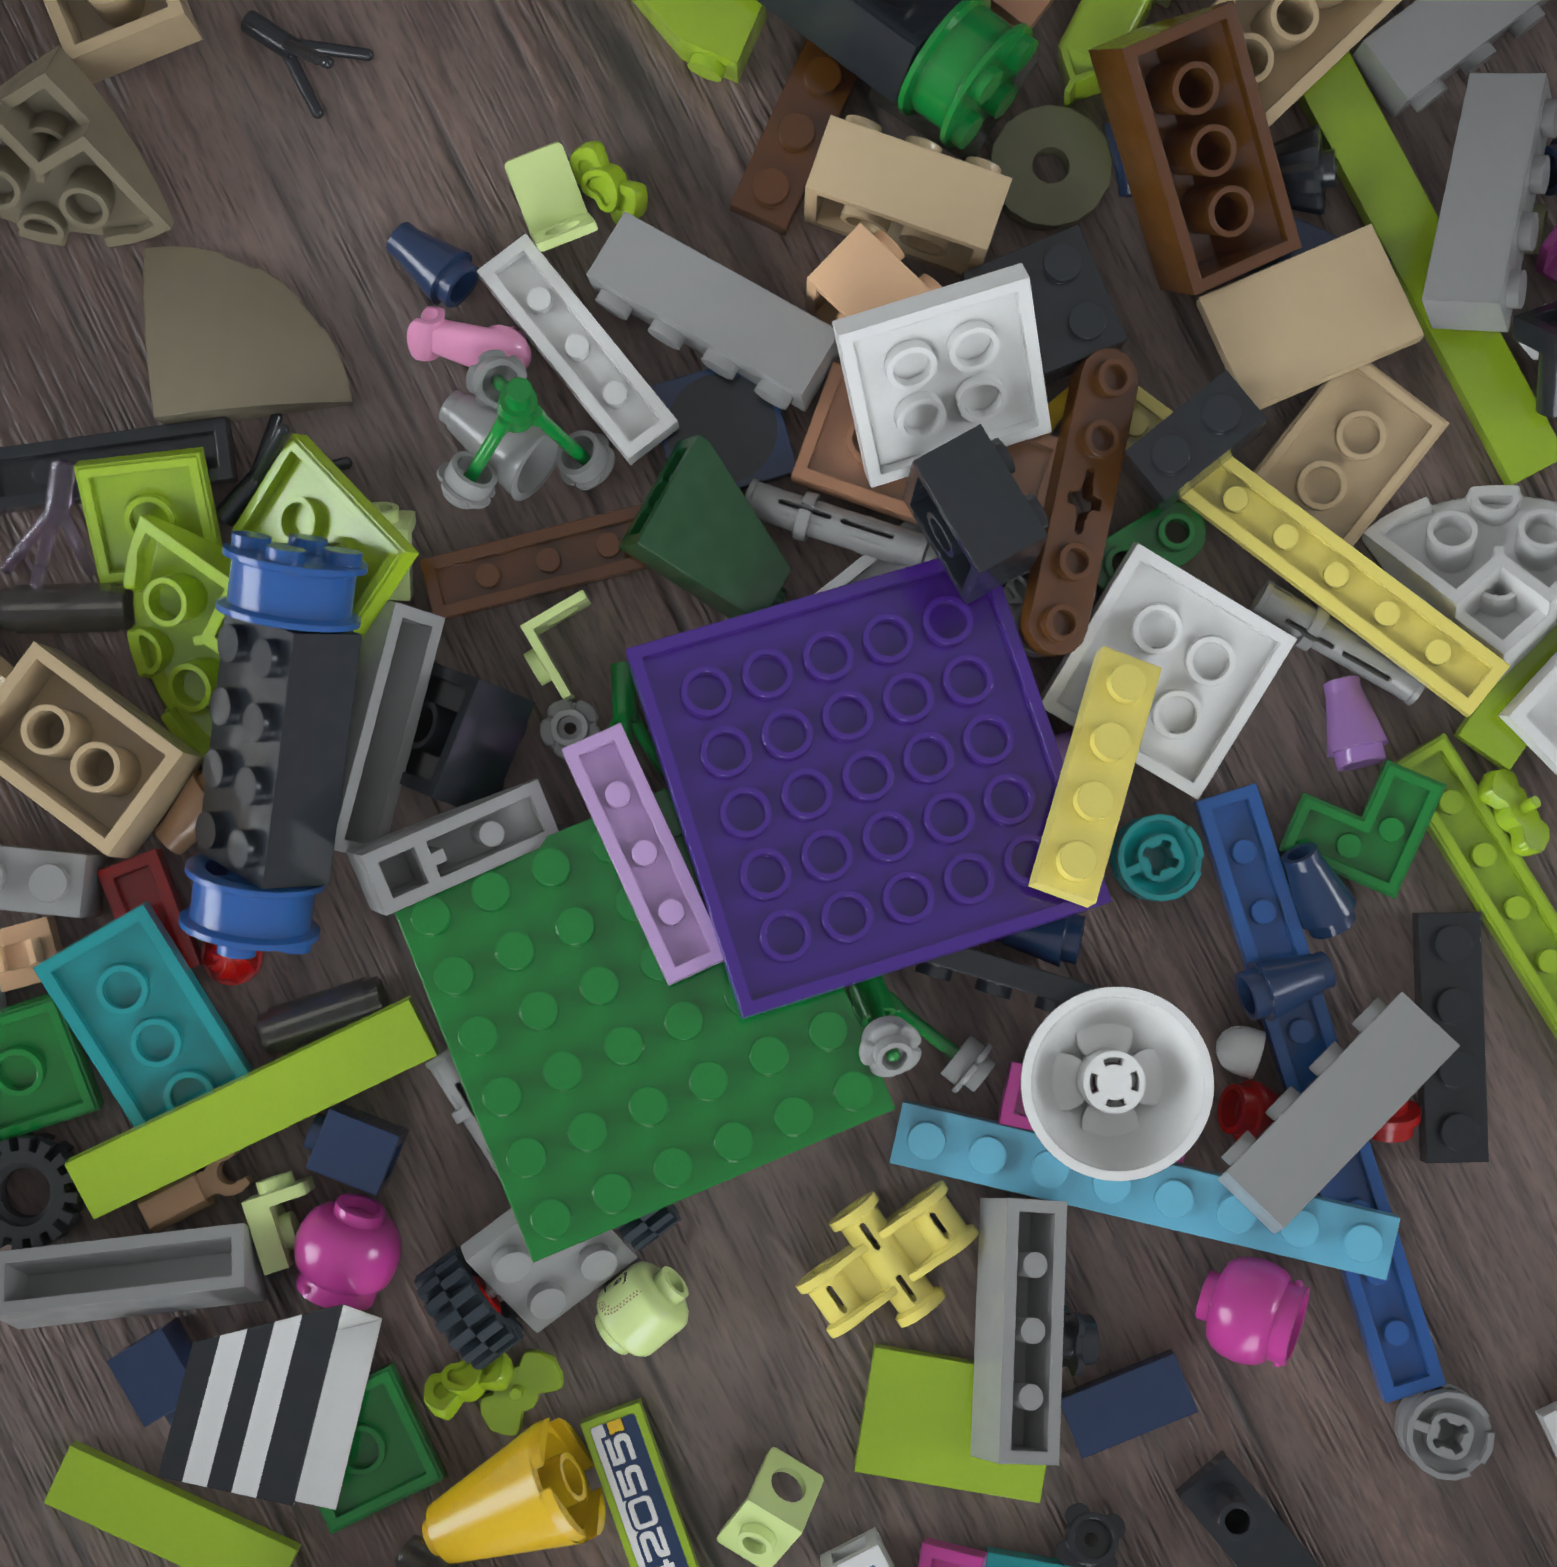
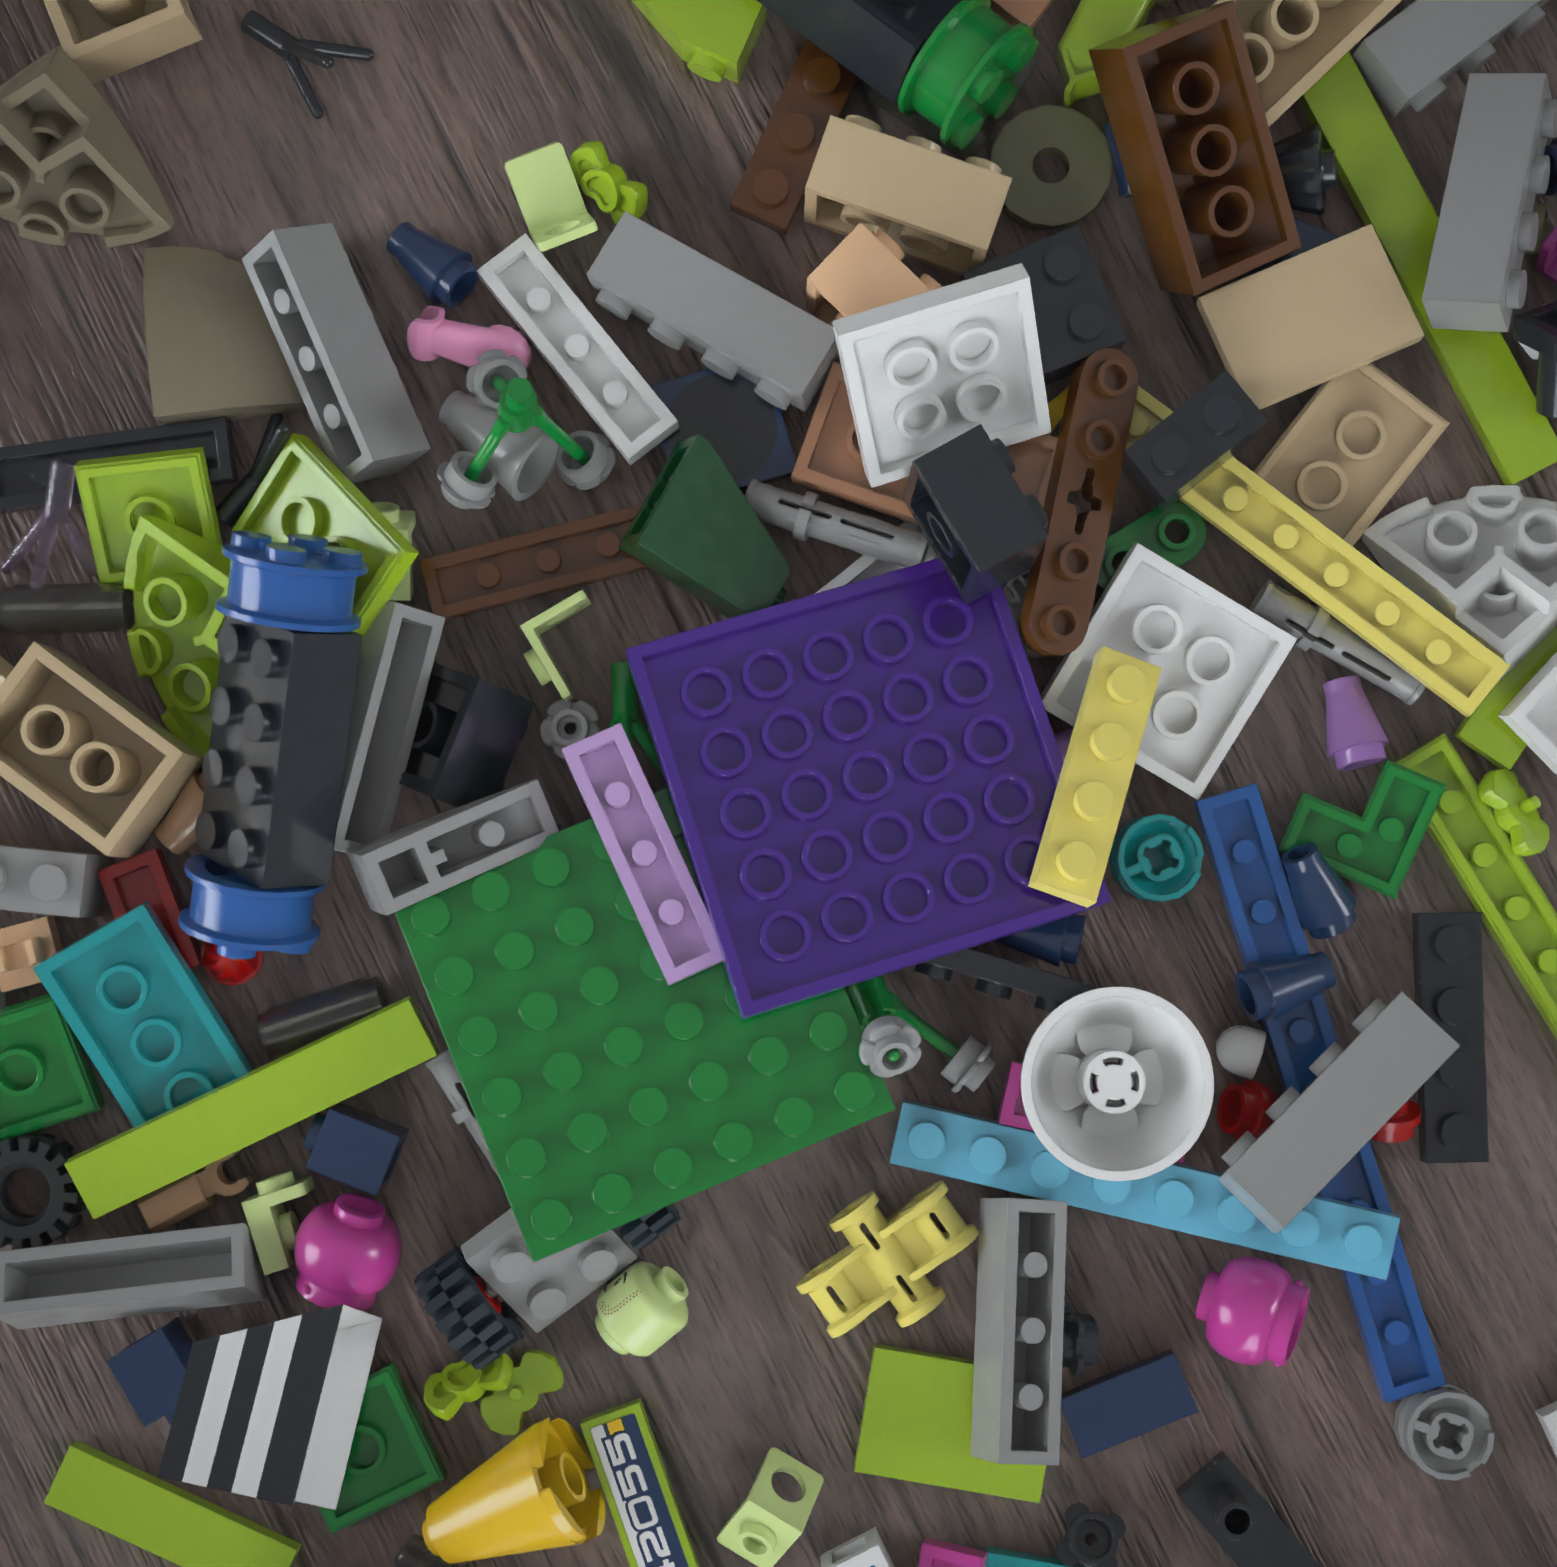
(335, 351): none -> light grey brick

